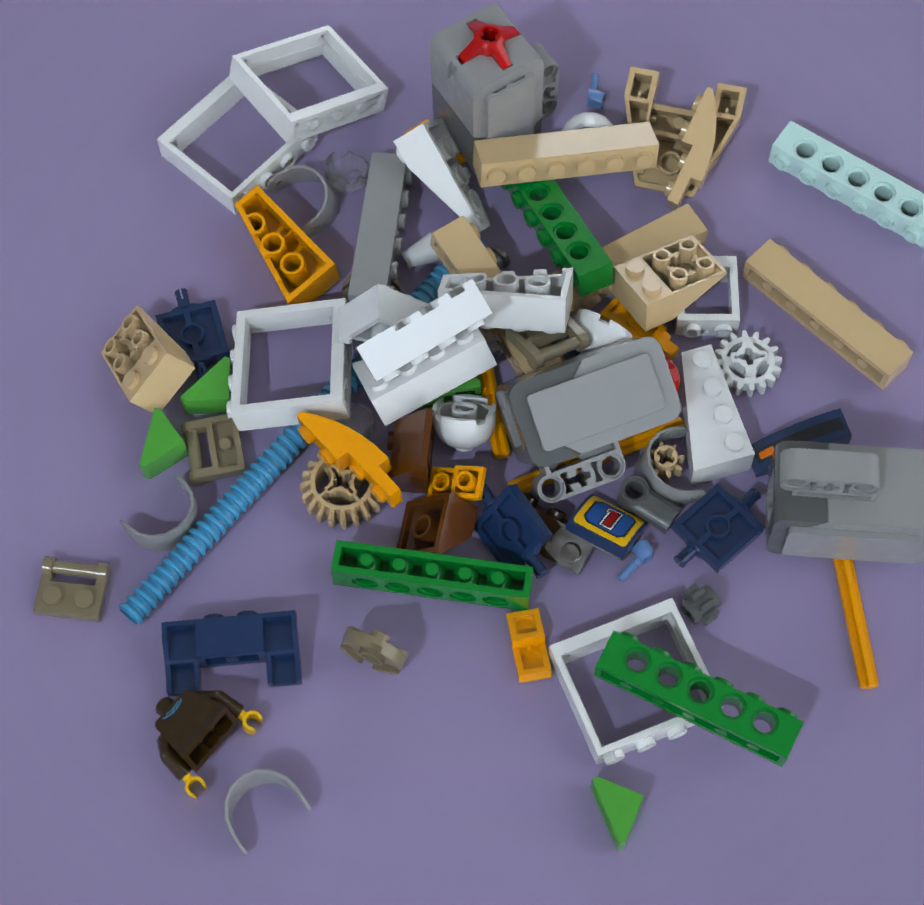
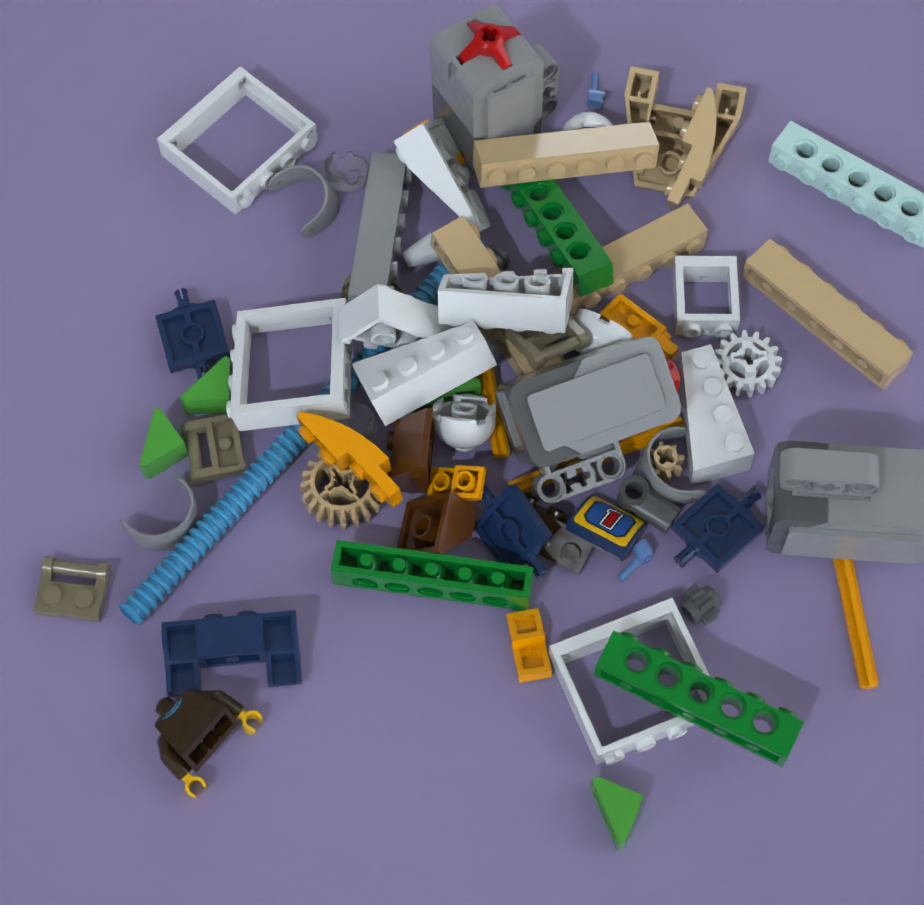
(146, 361): tan slope -> none
(251, 780): light grey piece -> none
(291, 256): light orange wedge -> none
(366, 100): white window -> none
(374, 649): dark tan plate -> none
(423, 330): white wedge -> none
(665, 281): tan slope -> none
(823, 428): dark blue slope -> none

